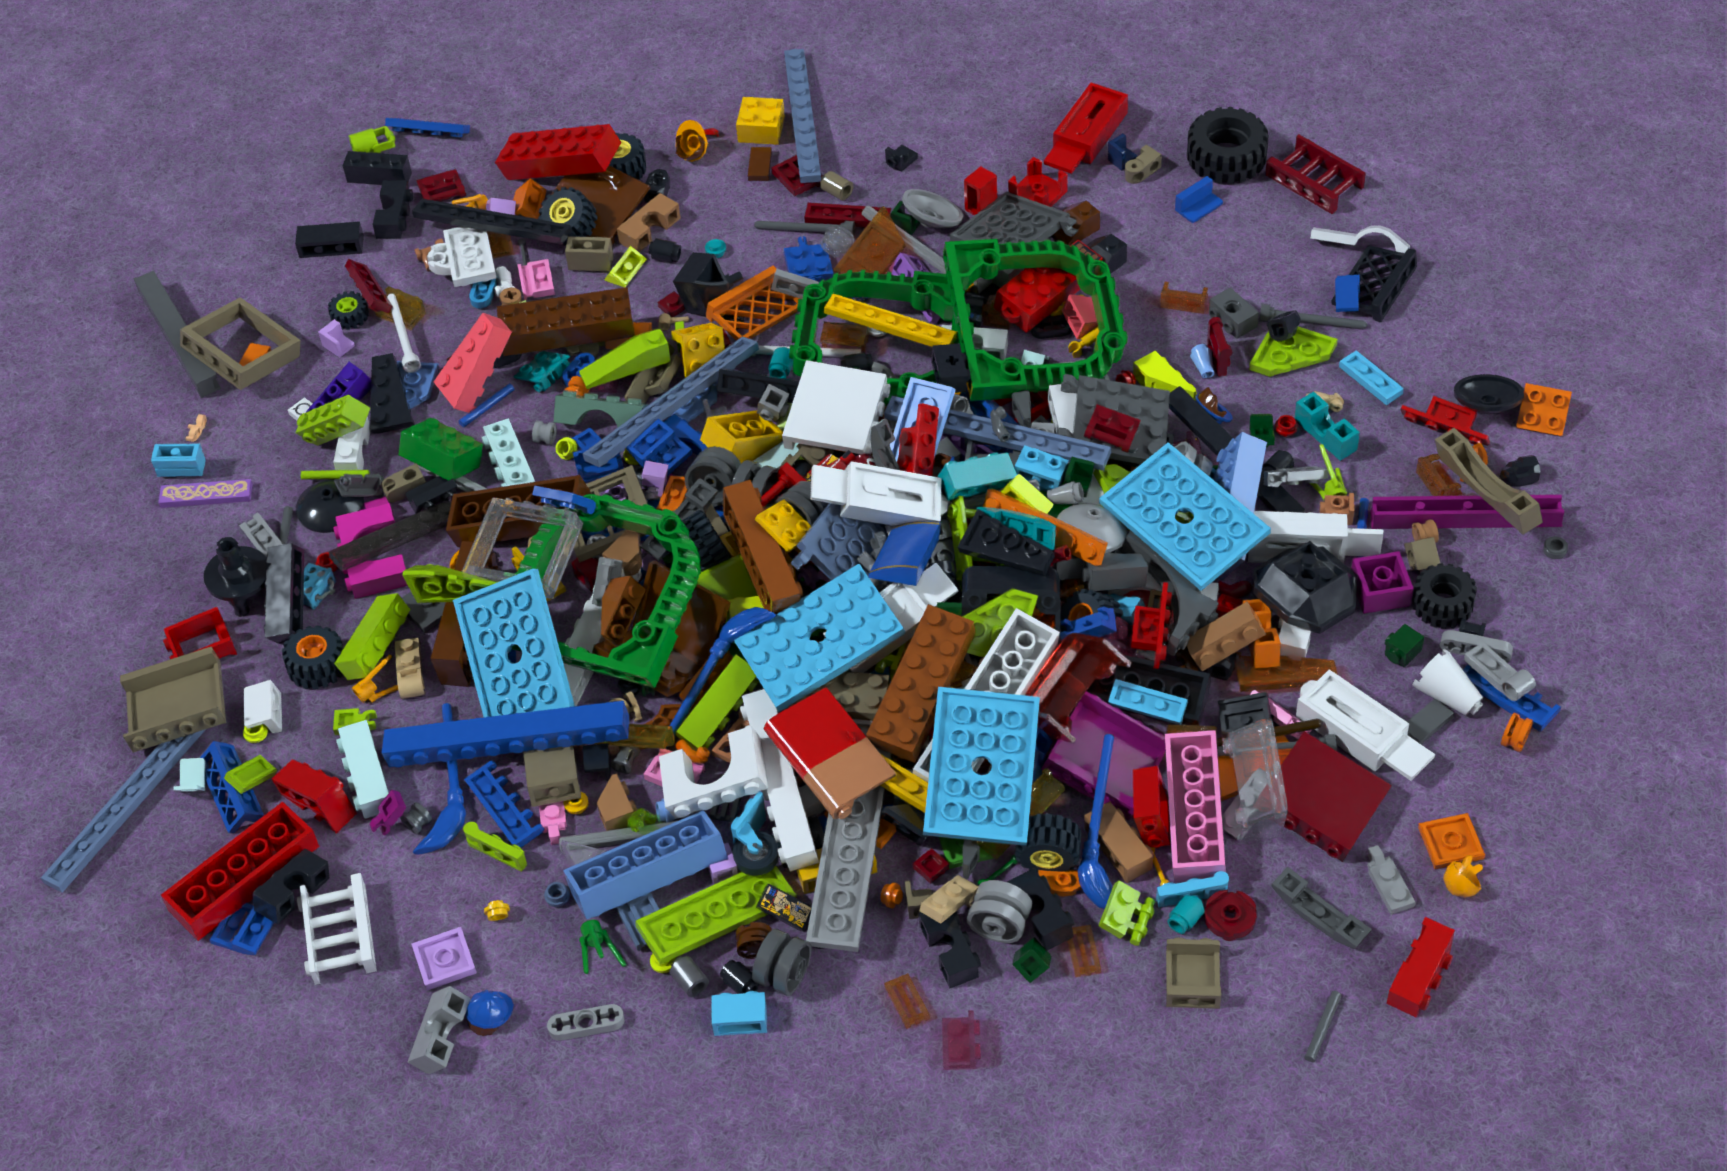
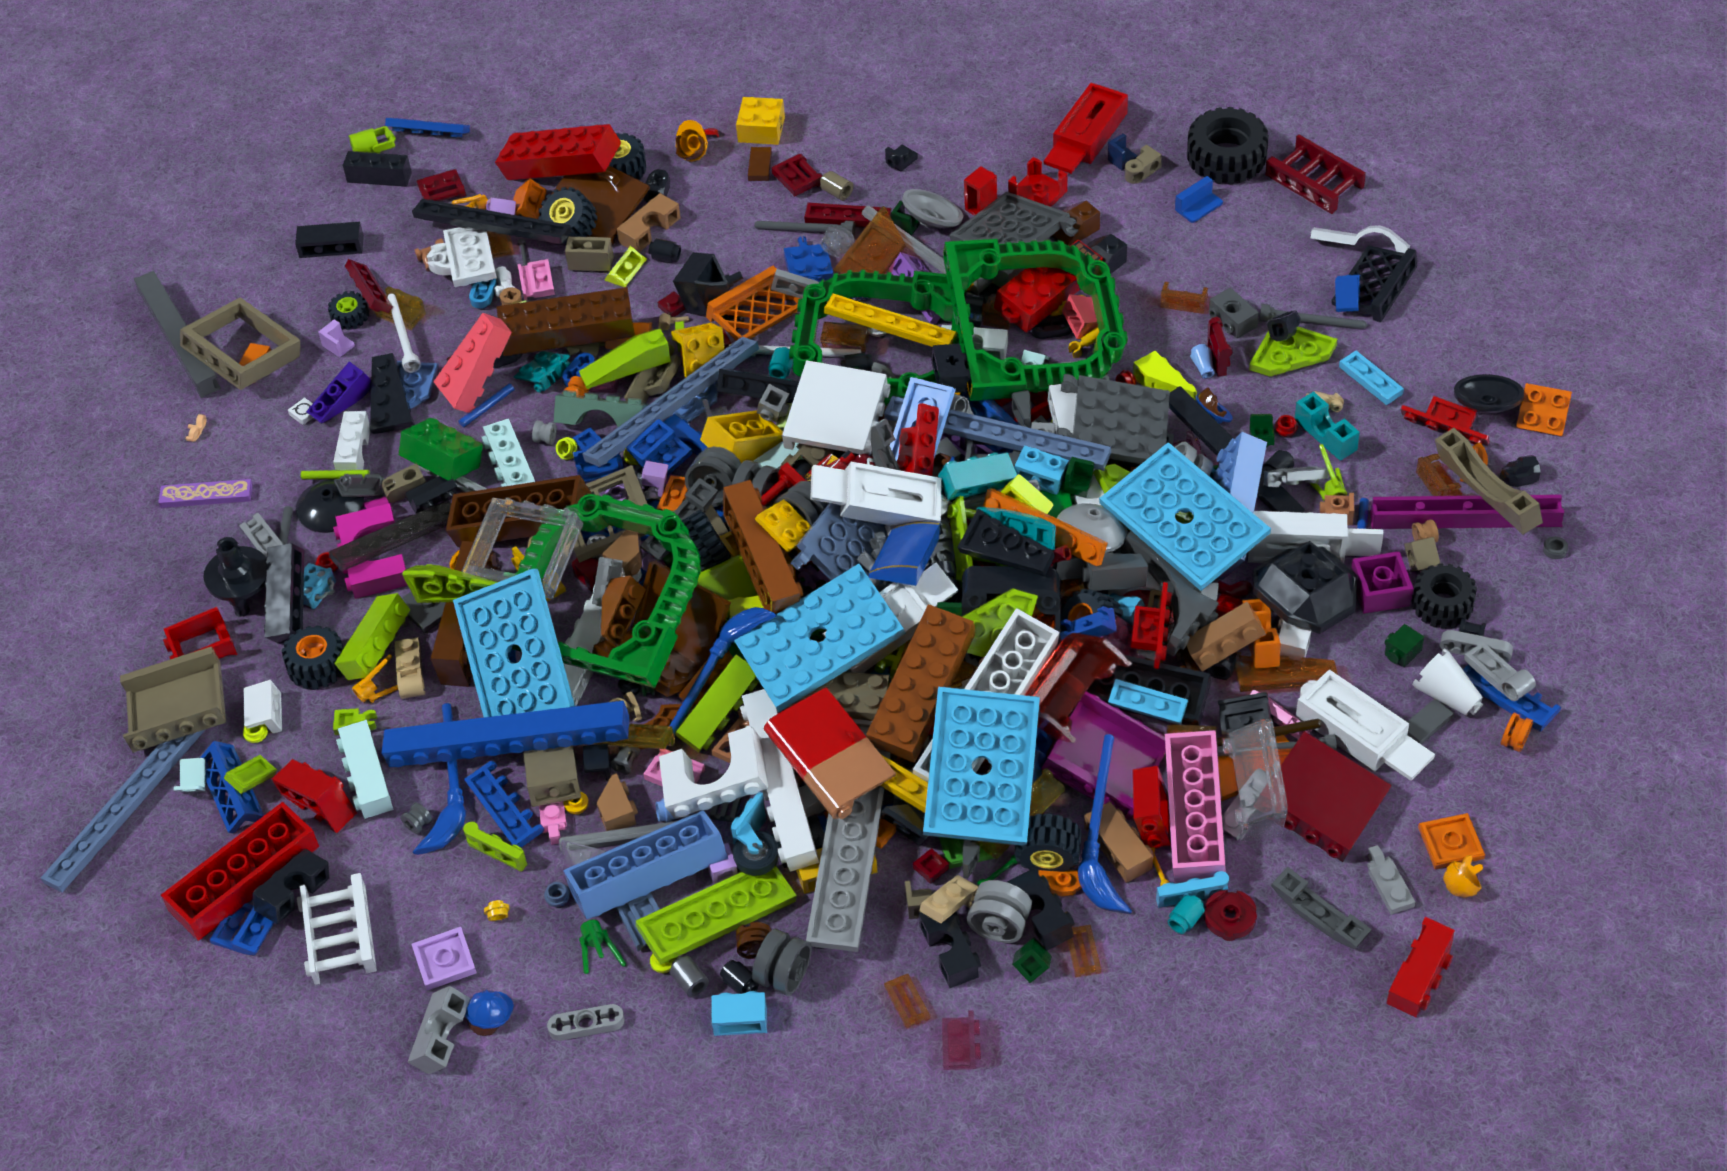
(178, 460): medium azure brick -> none
(332, 420): lime brick -> none
(389, 812): magenta plate -> none
(395, 201): black arch -> none
(564, 499): blue plate -> none
(640, 817): clear neon green arm -> none
(699, 756): orange arm -> none
(715, 247): teal plate -> none
(784, 907): tile -> none
(802, 116): sand blue plate -> none
(891, 895): orange plate -> none
(997, 425): dark grey arm -> none
(1066, 494): light grey cone -> none
(1112, 427): dark red plate -> none
(1119, 911): lime plate -> none
(1193, 973): dark tan panel -> none
(1323, 1026): dark grey bar -> none

